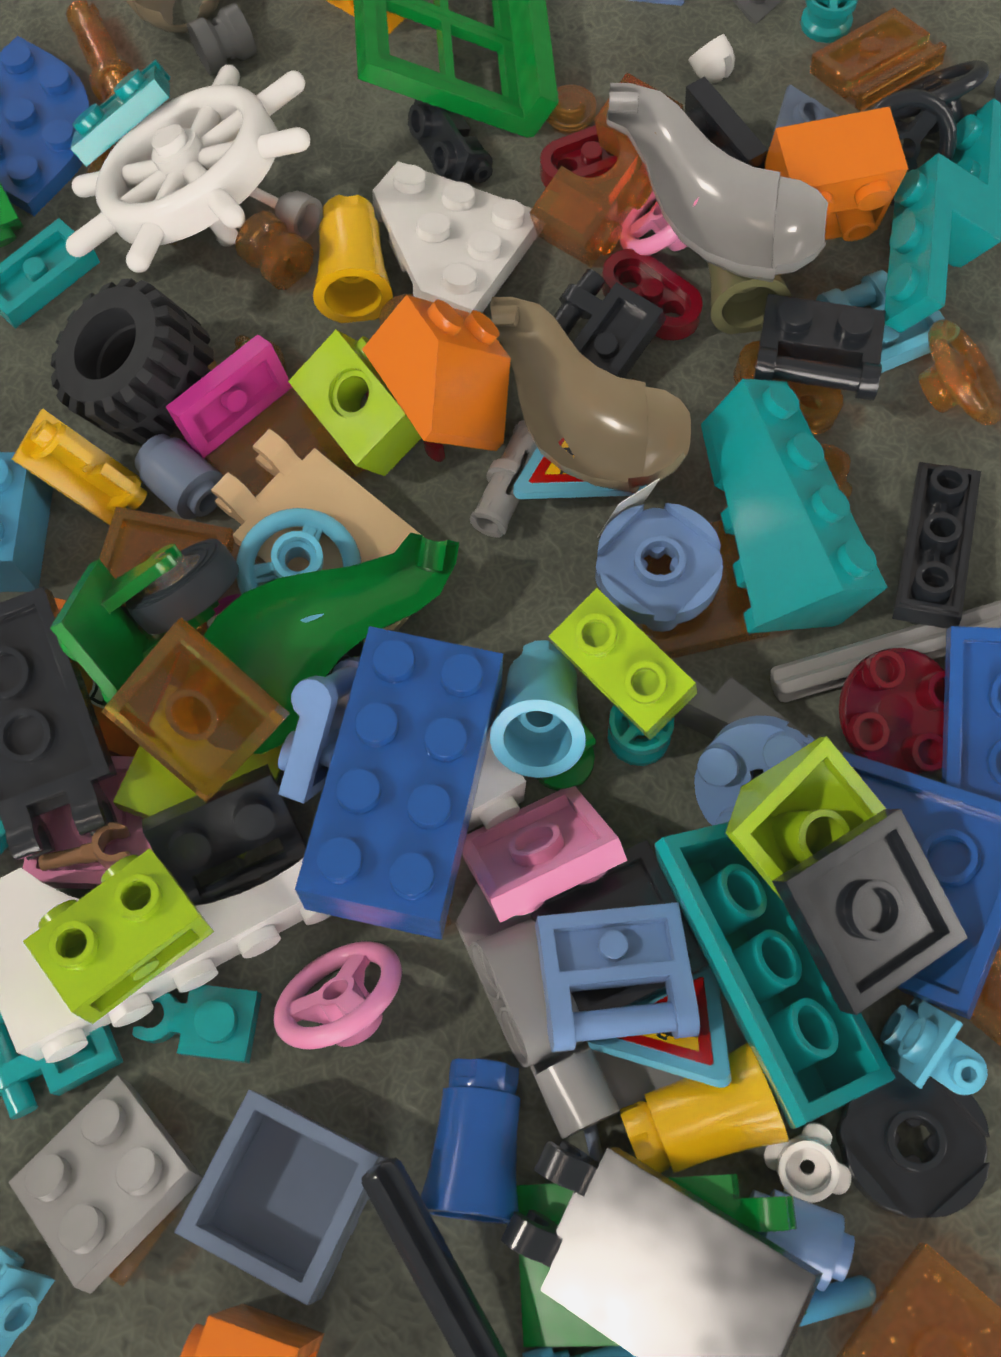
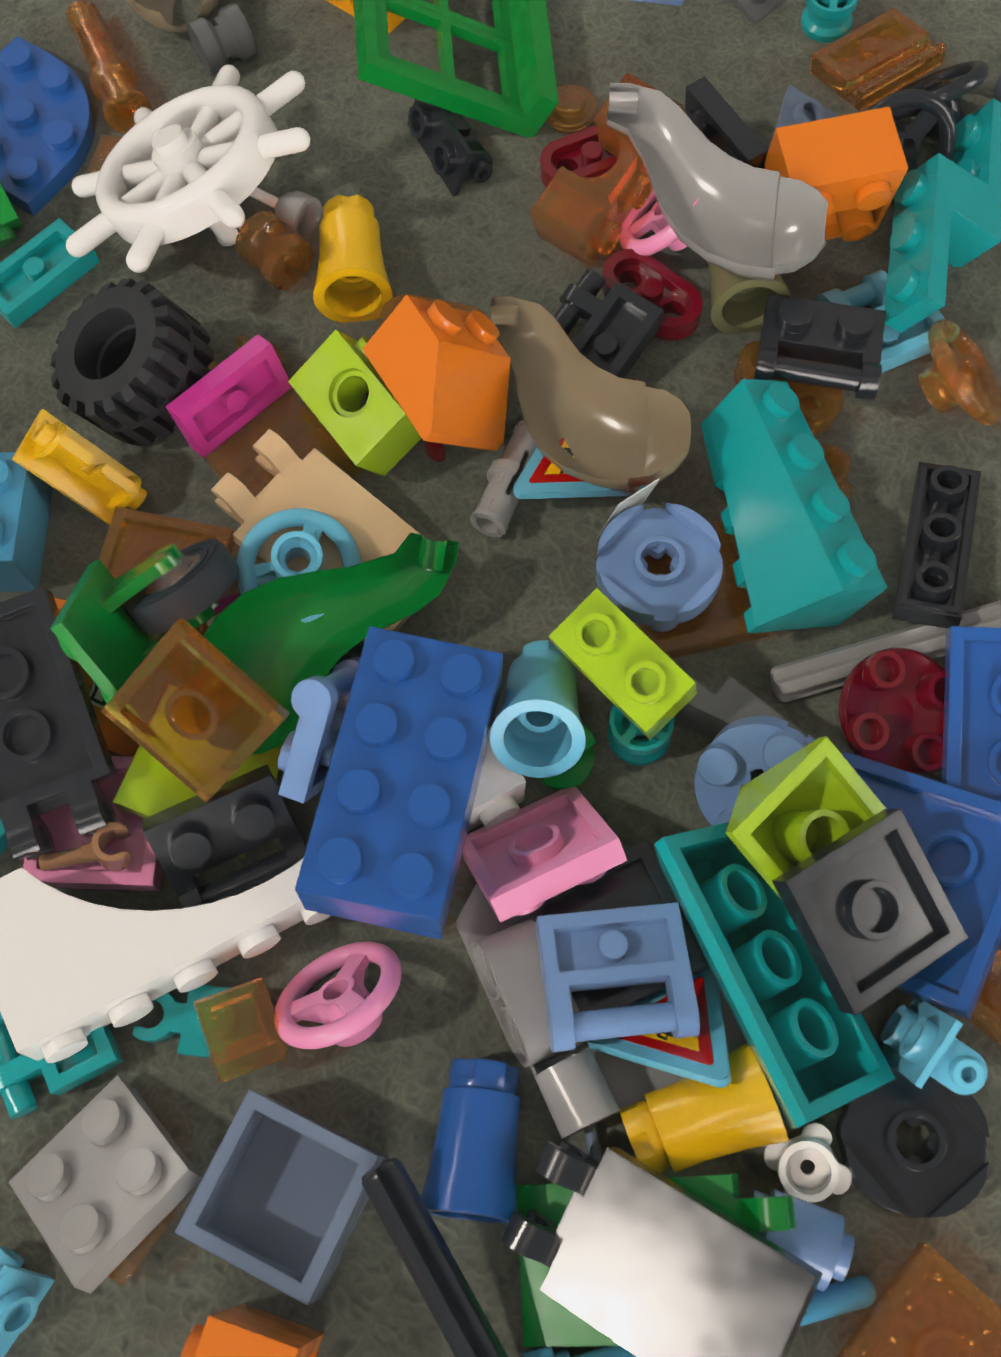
(116, 935): lime brick -> none
(131, 103): plate -> none
(178, 476): sand blue brick -> none
(240, 1030): none -> clear orange slope
(451, 235): white plate -> none
(714, 60): white hinge -> none

